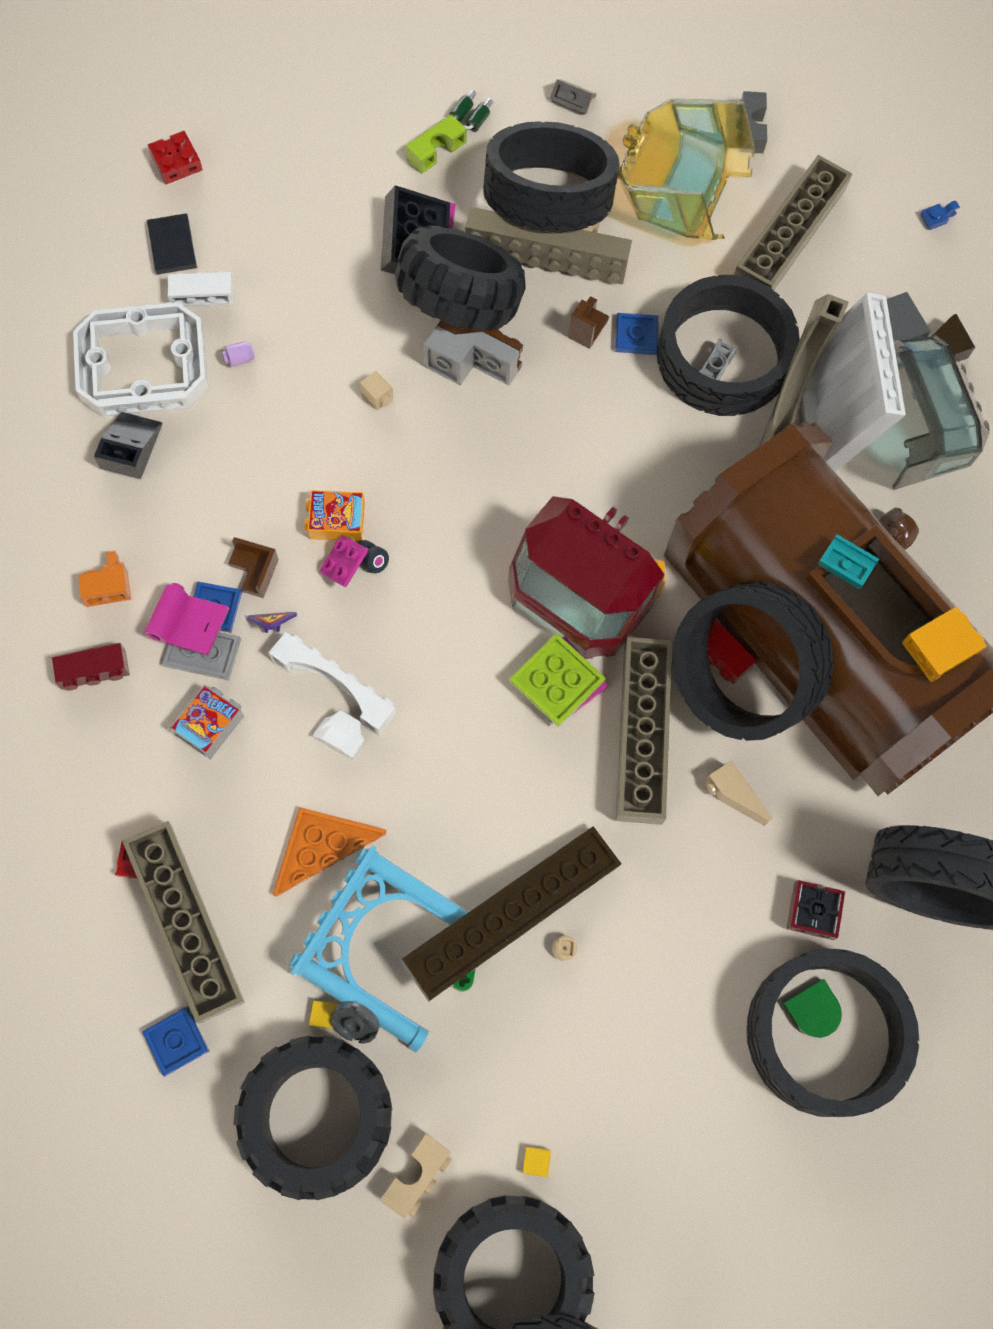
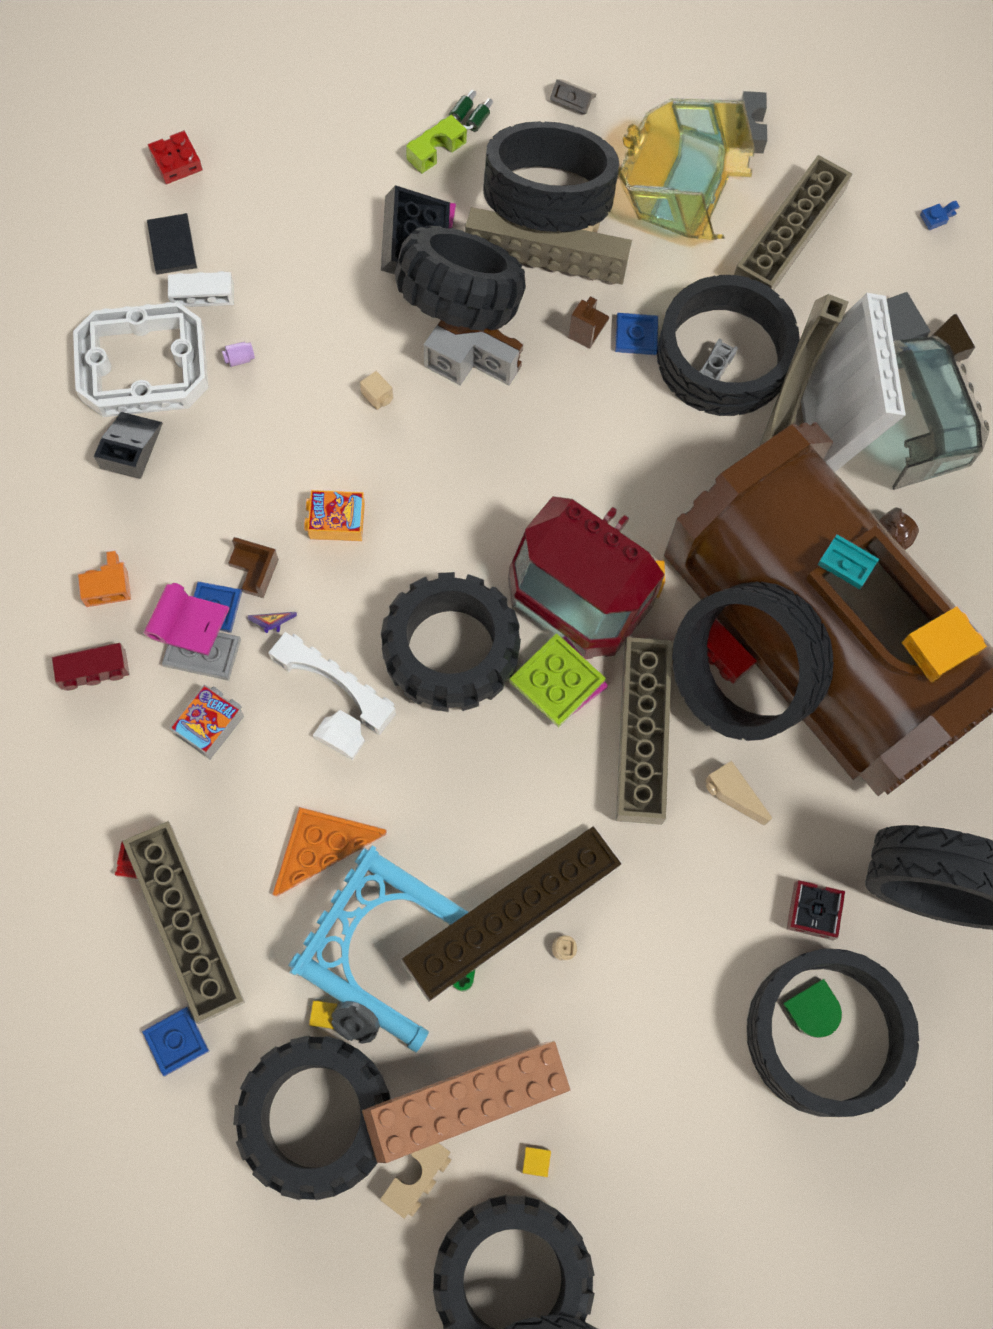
(347, 557): dark pink plate -> none
(446, 595): none -> black tyre
(465, 1101): none -> nougat brick

